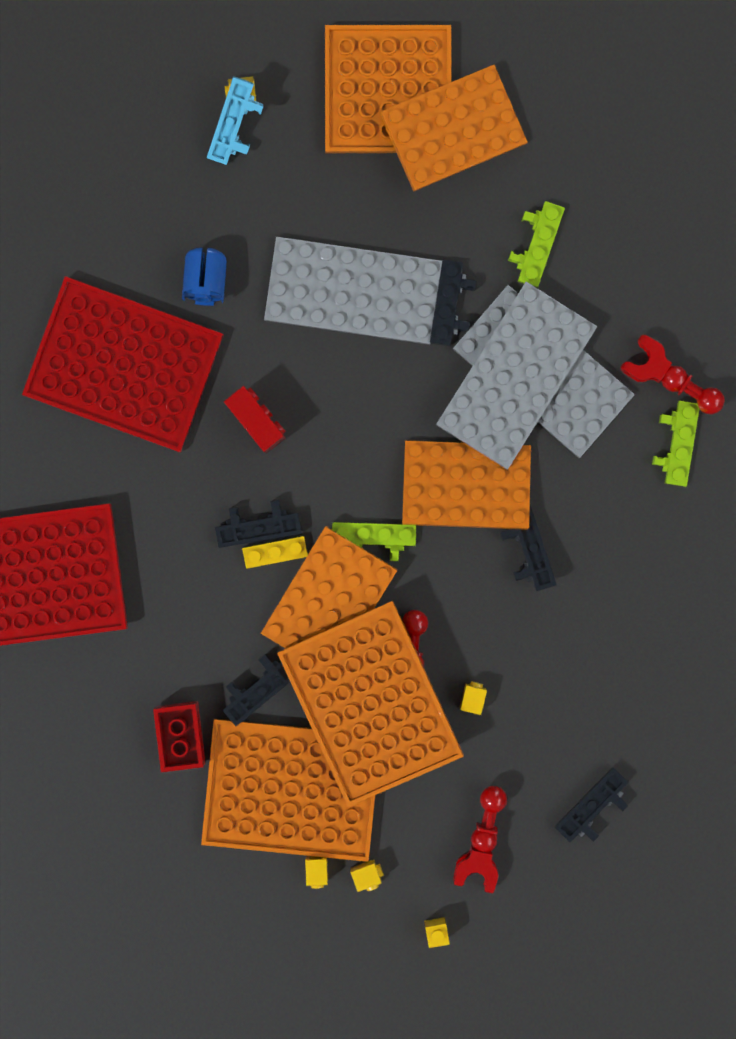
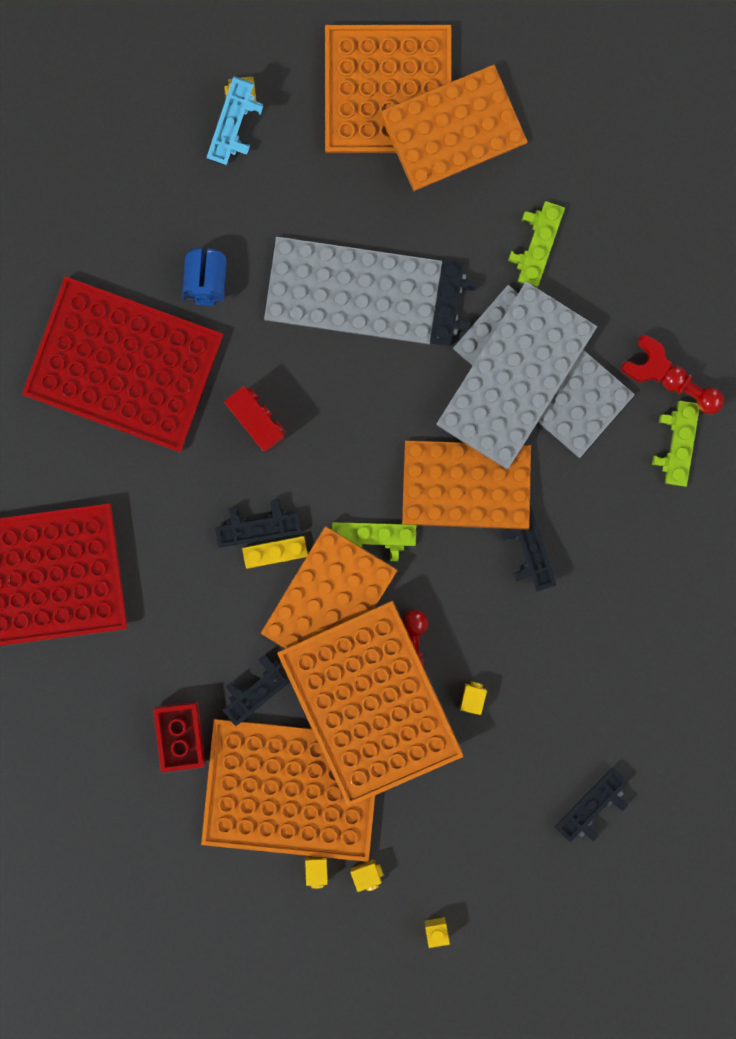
(483, 841): red piece -> none

